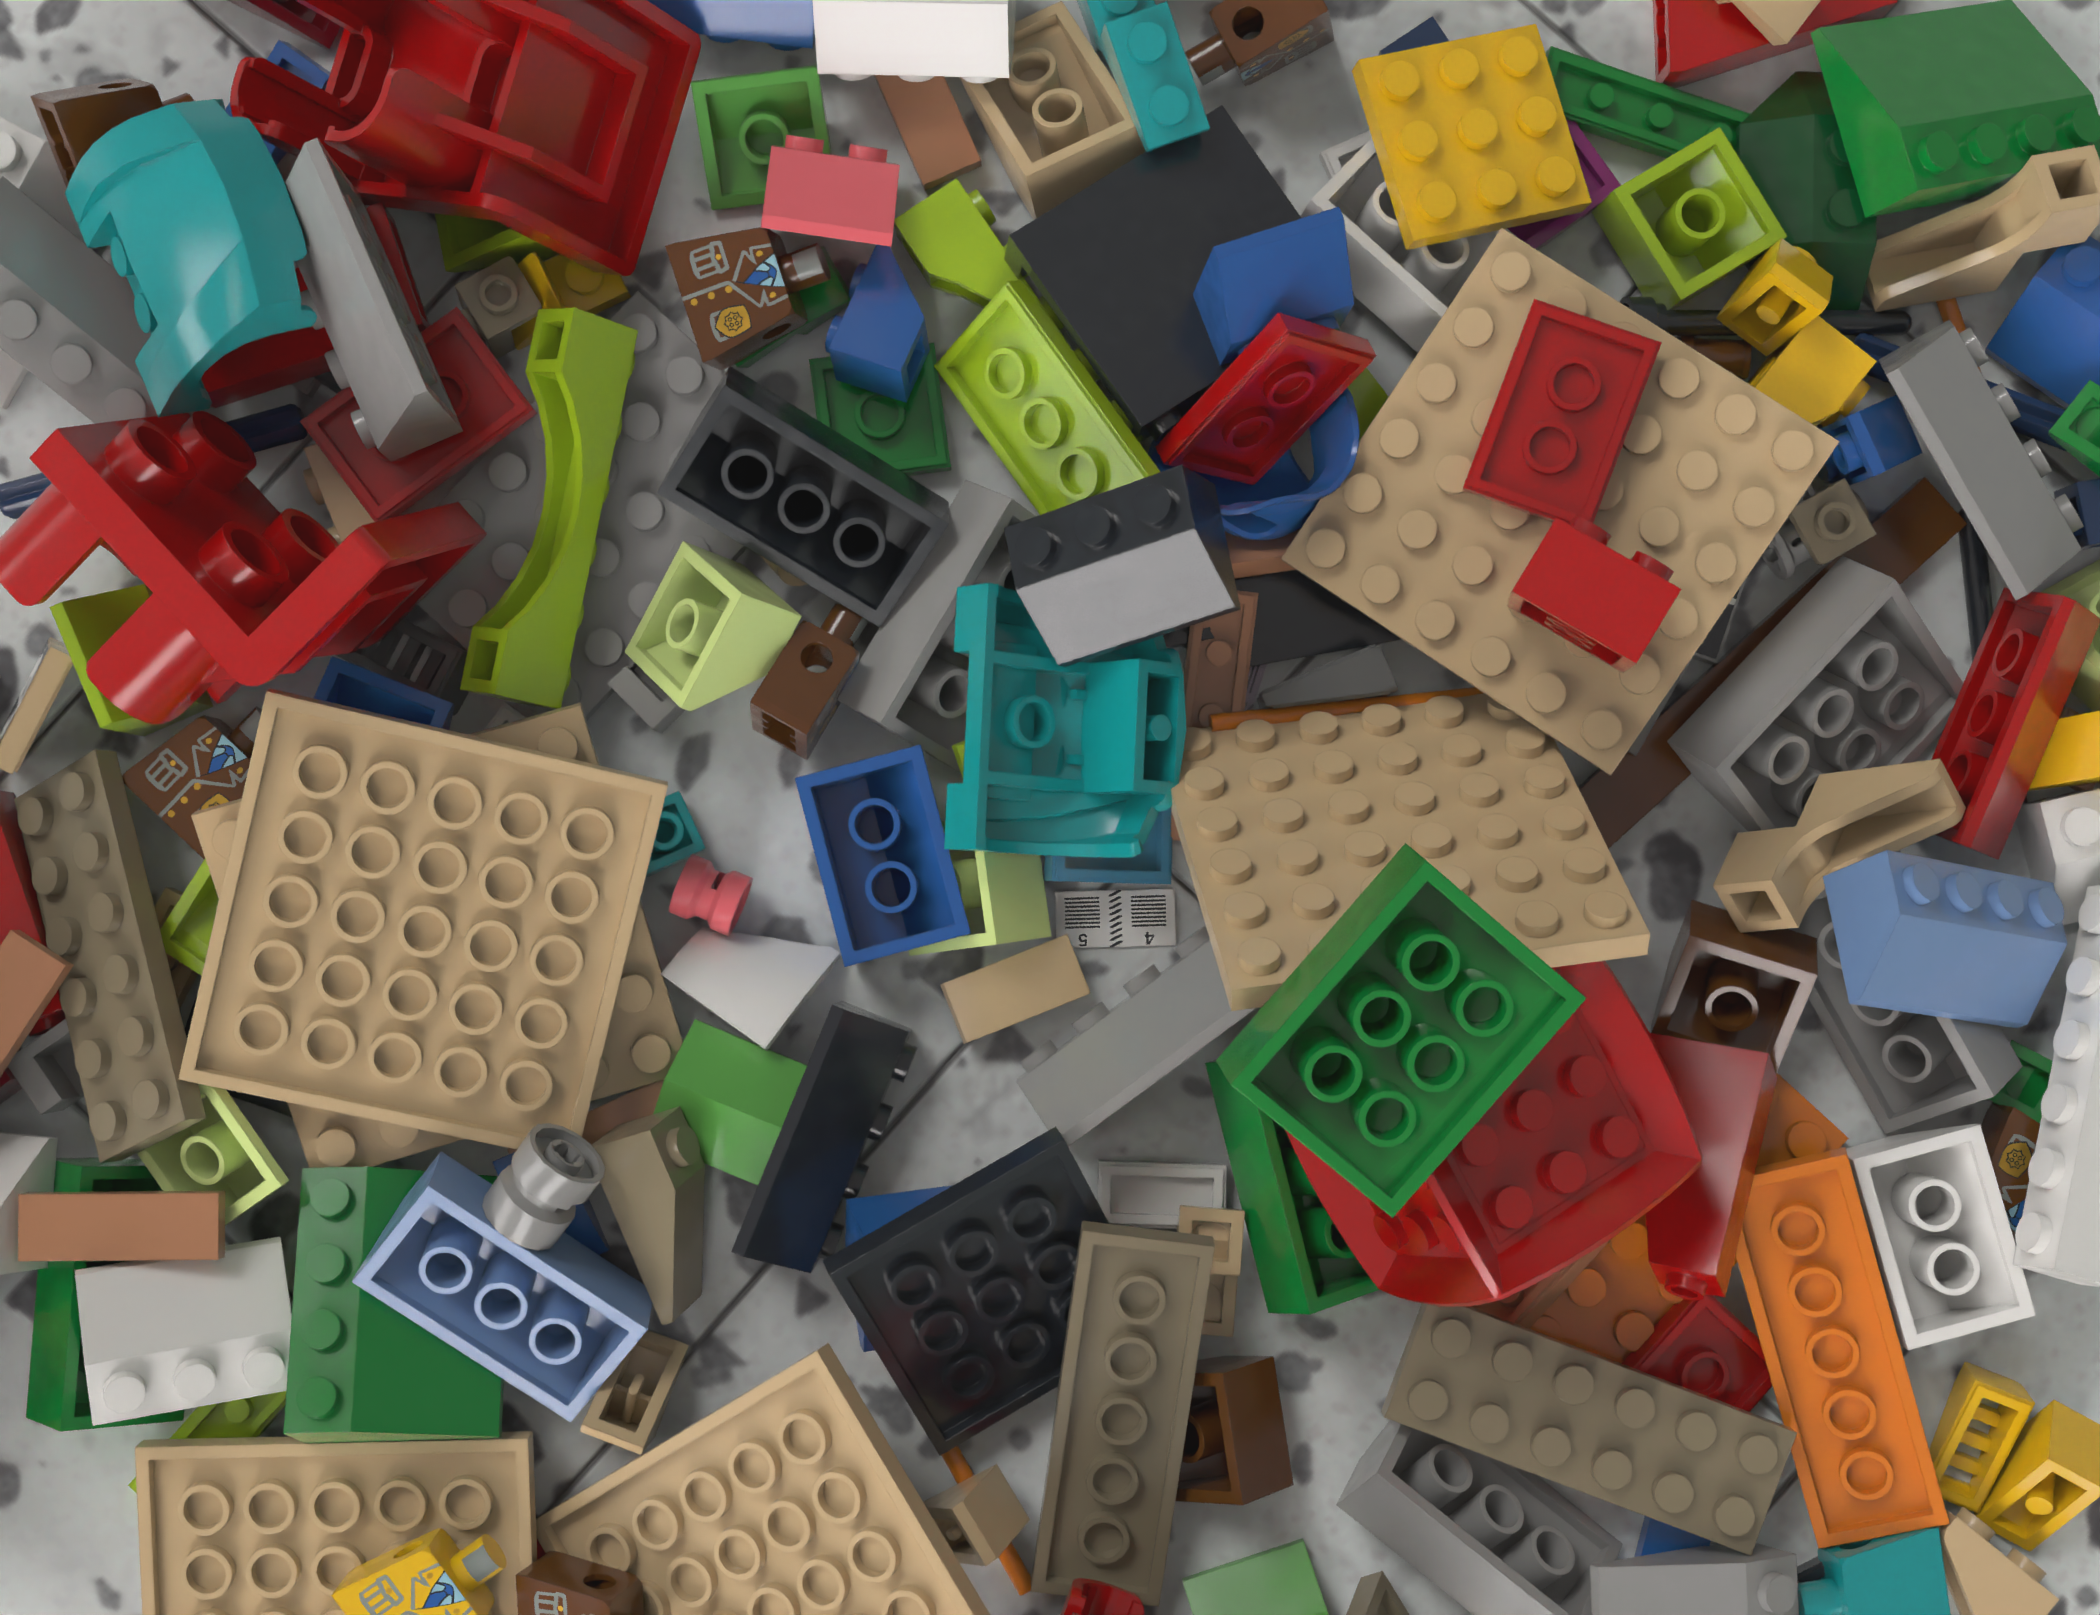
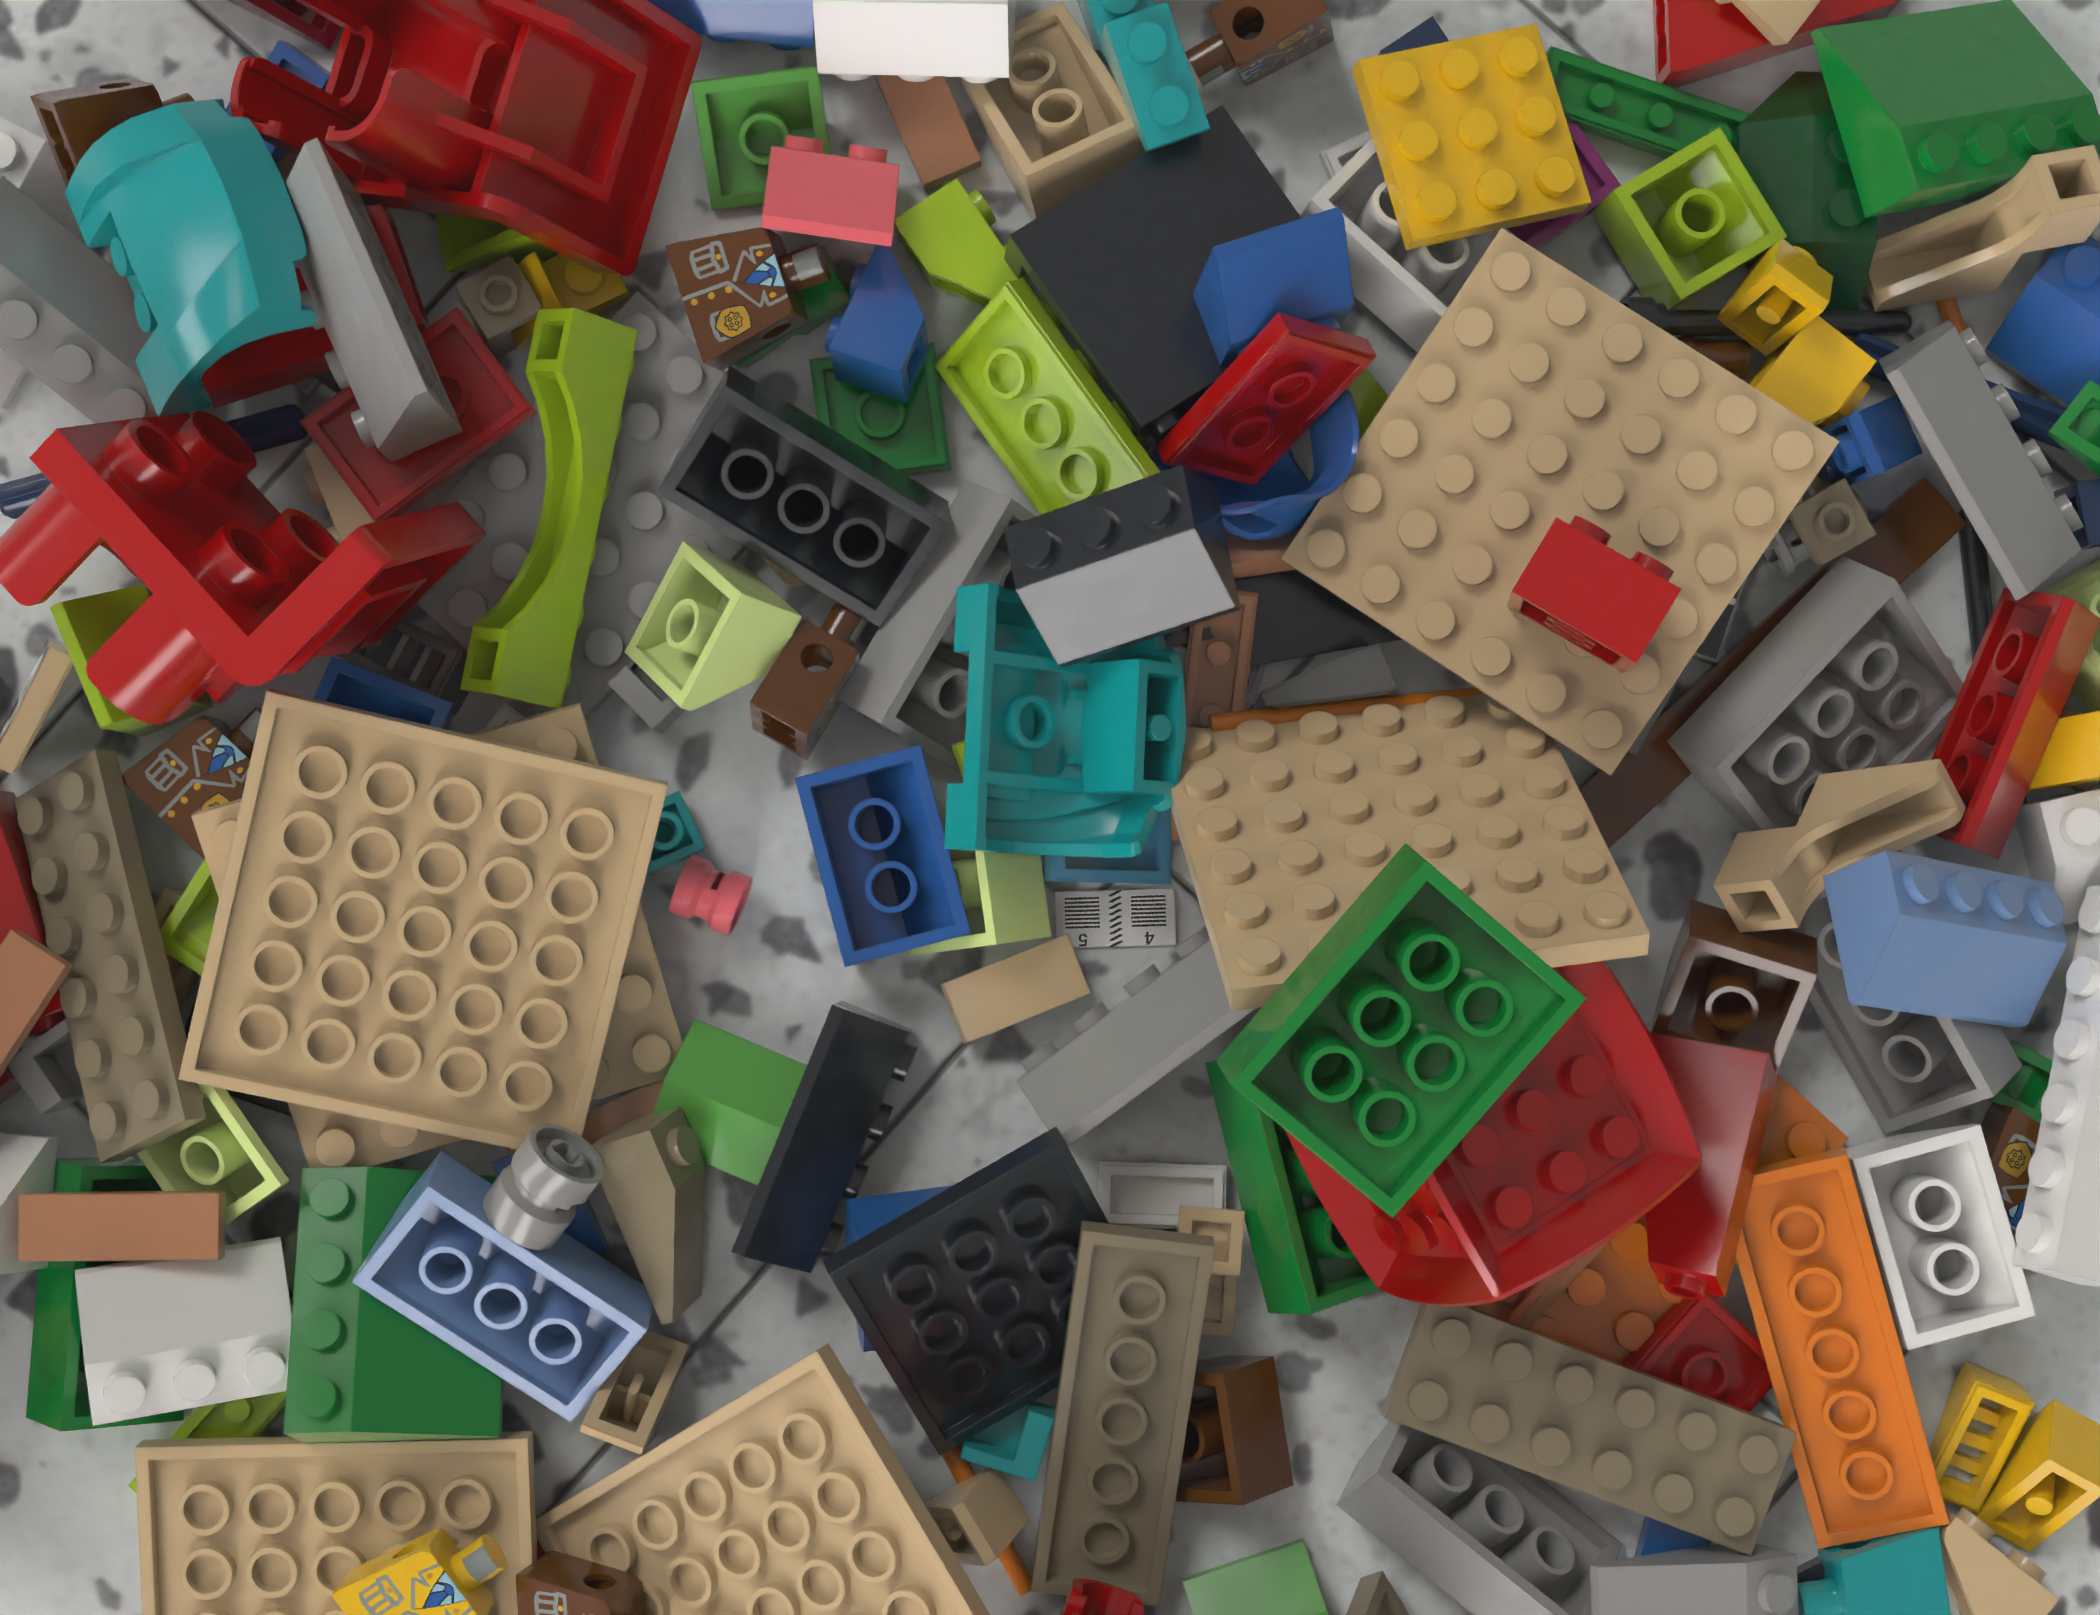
(750, 978): white slope -> none
(1013, 1443): none -> teal panel
(1561, 414): red tile -> none

